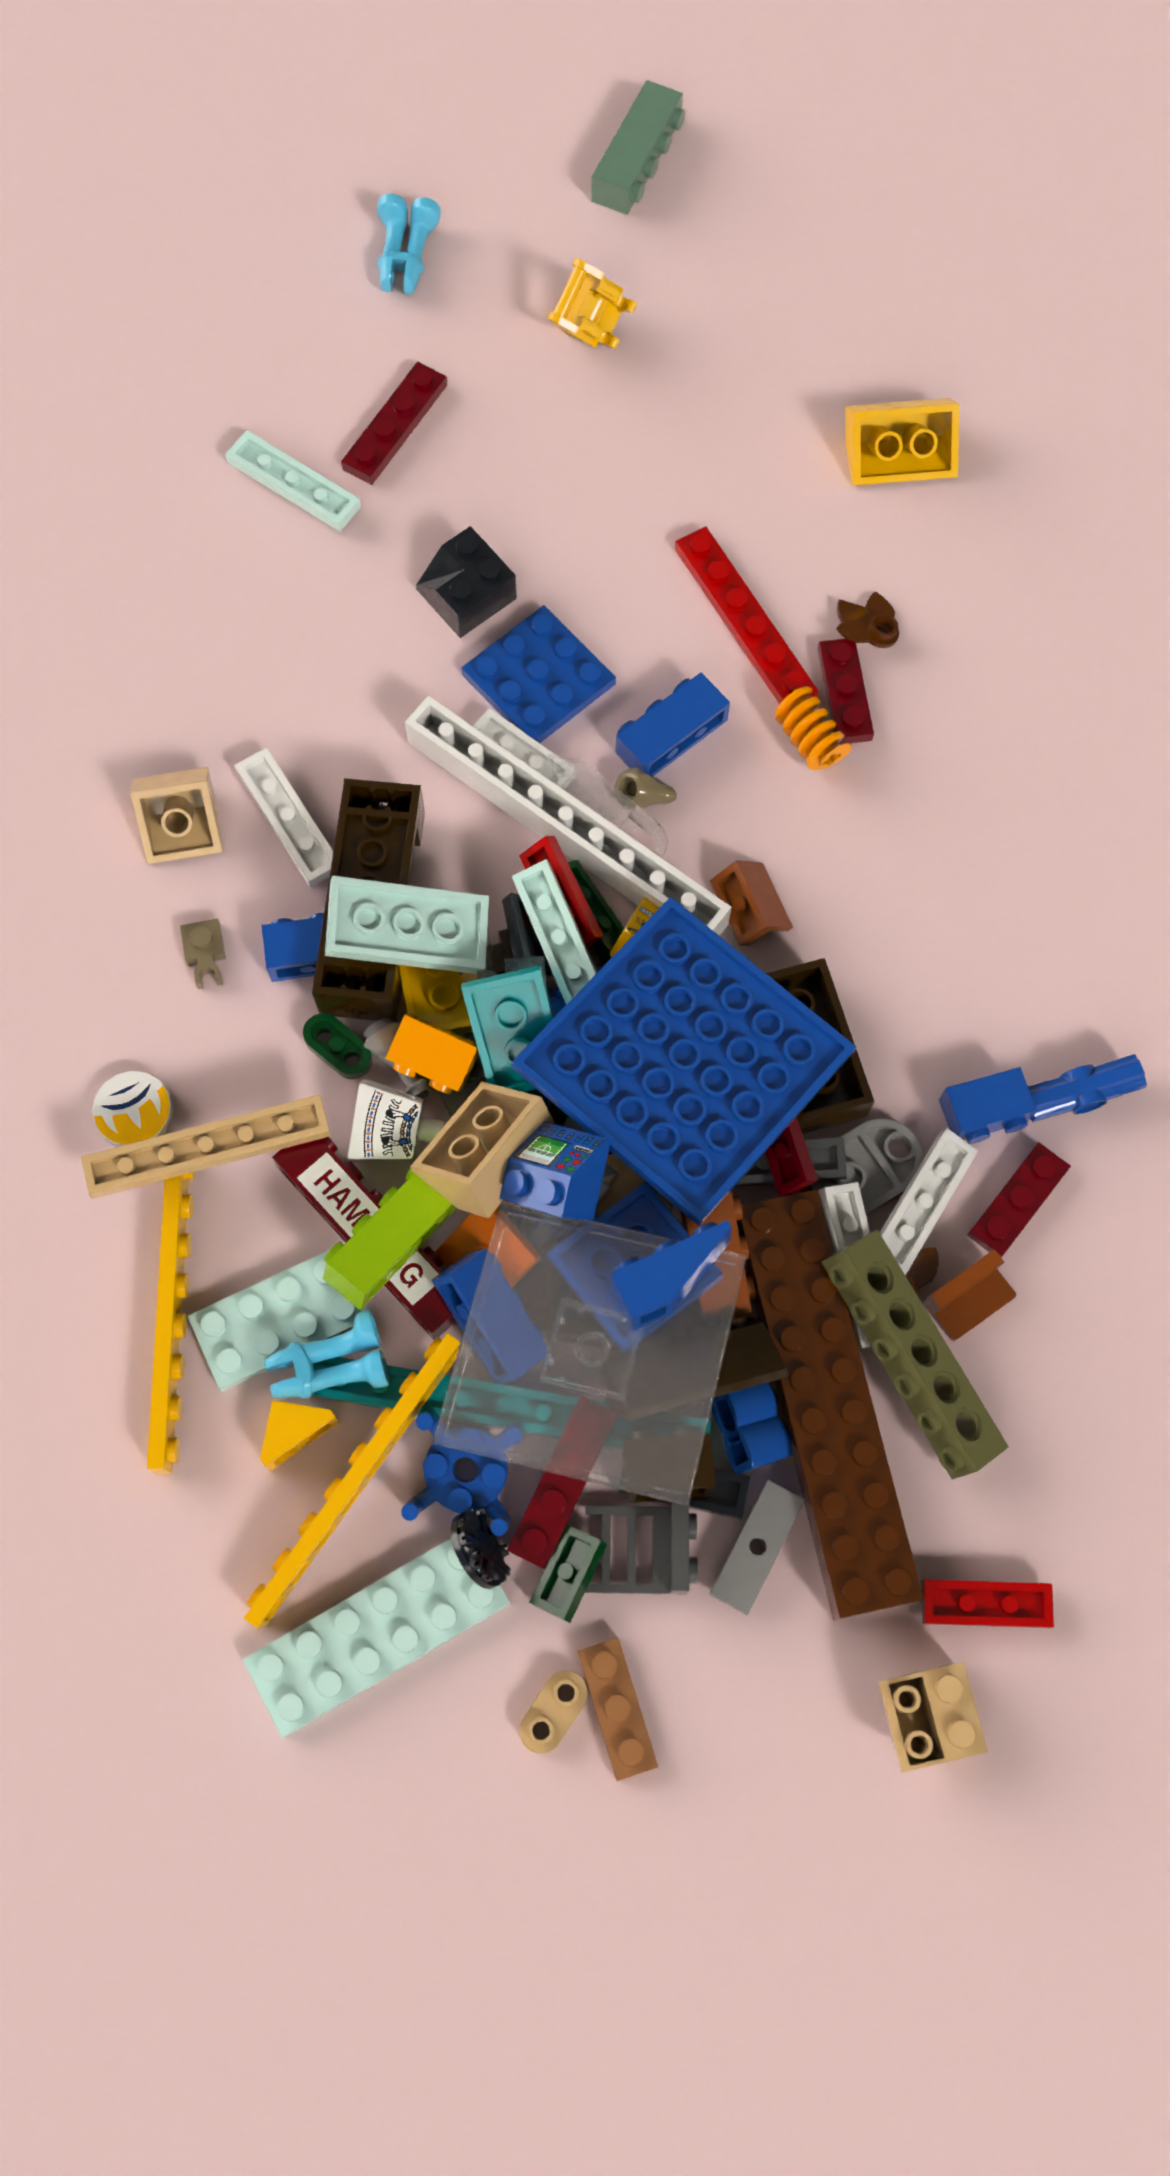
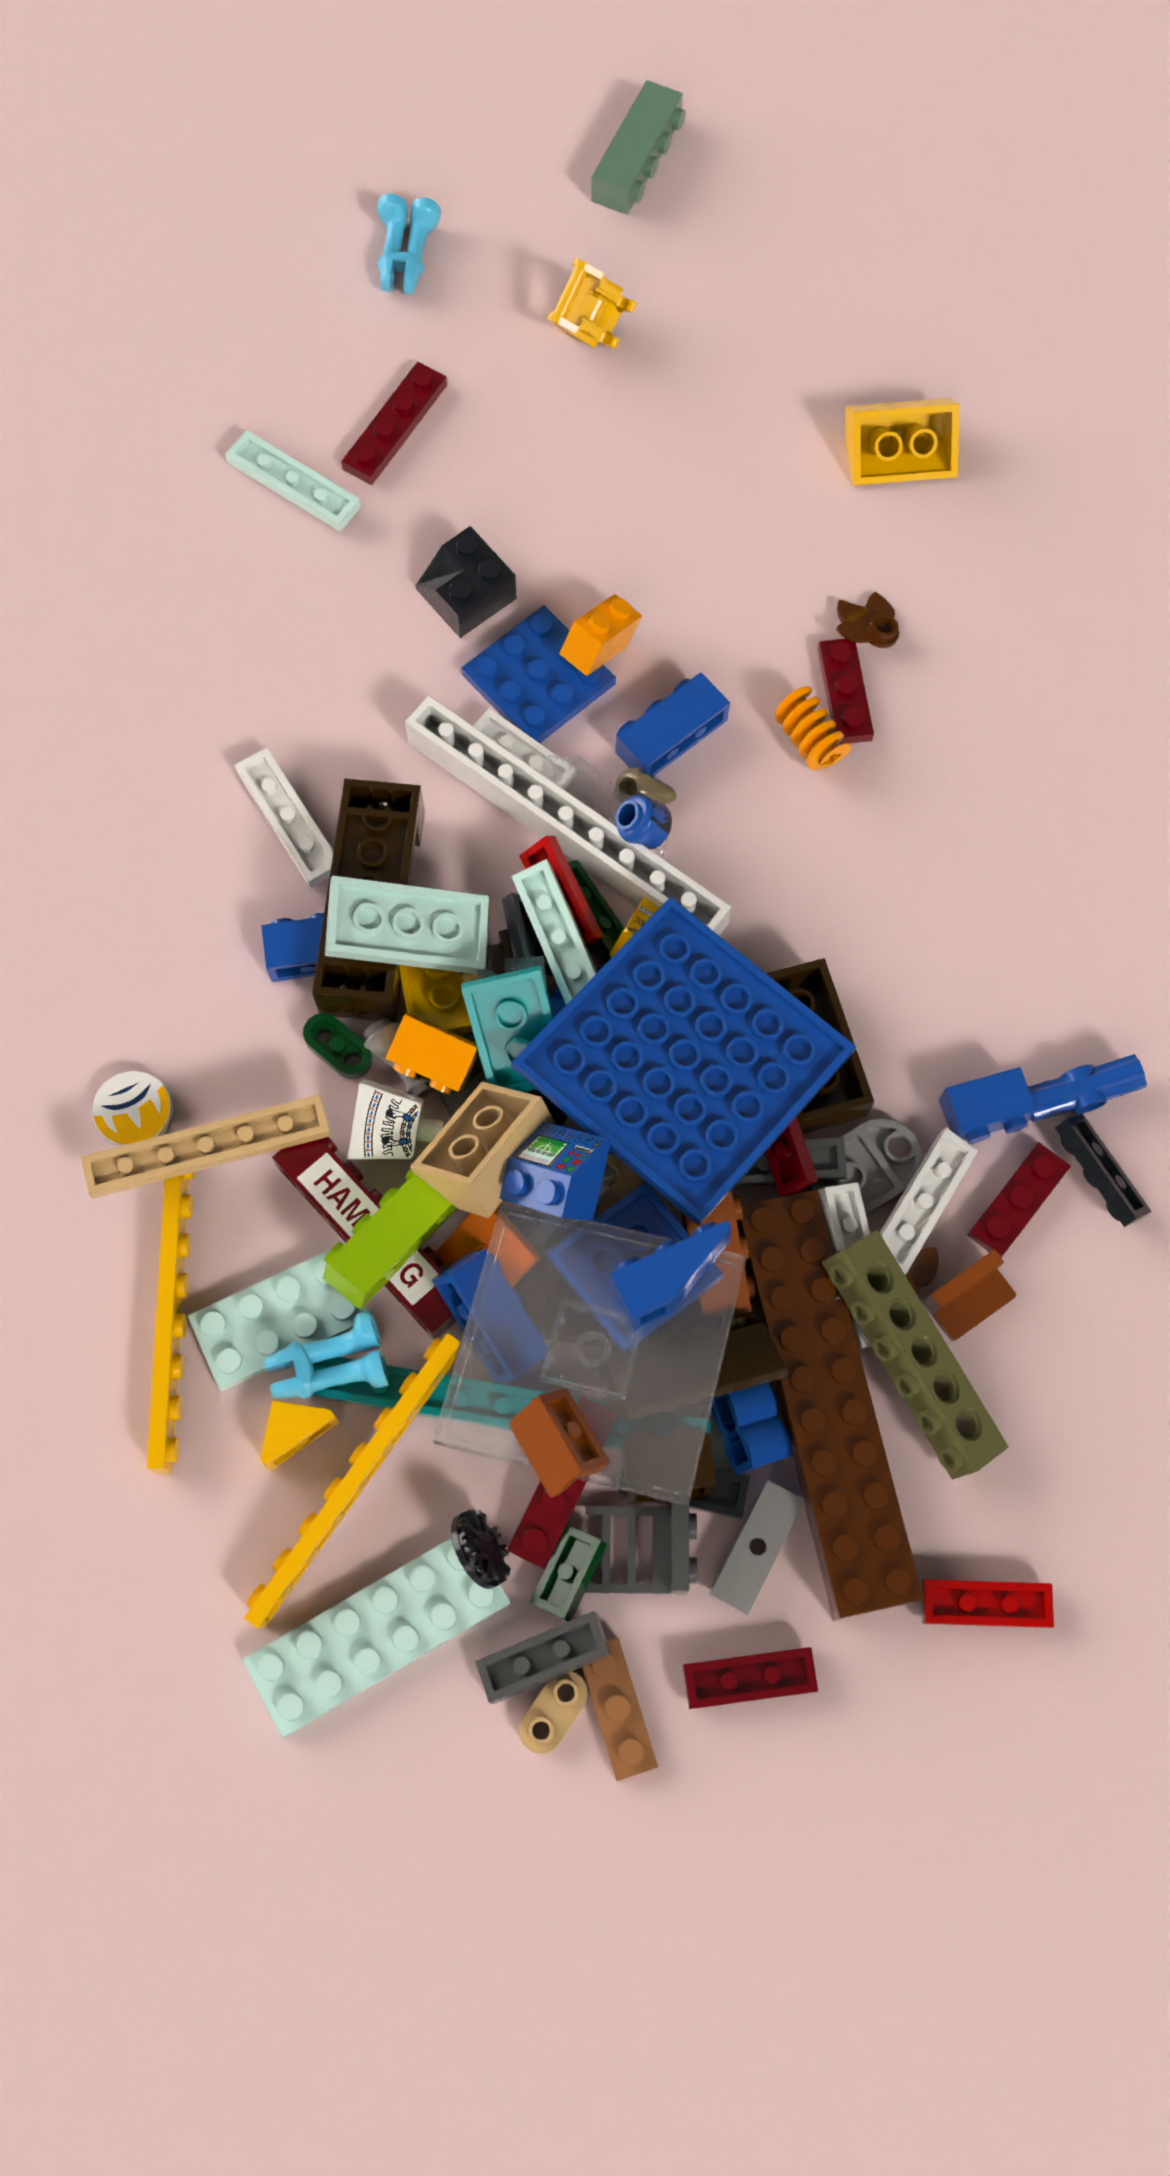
(176, 815): tan slope -> none
(203, 946): dark tan plate -> none
(453, 1492): blue plate -> none
(543, 1657): none -> dark grey plate
(558, 1441): none -> dark orange panel
(600, 634): none -> light orange brick
(643, 821): none -> blue head
(743, 614): red plate -> none
(750, 1678): none -> dark red plate
(753, 901): dark orange panel -> none
(932, 1717): tan slope -> none
(1102, 1170): none -> black plate

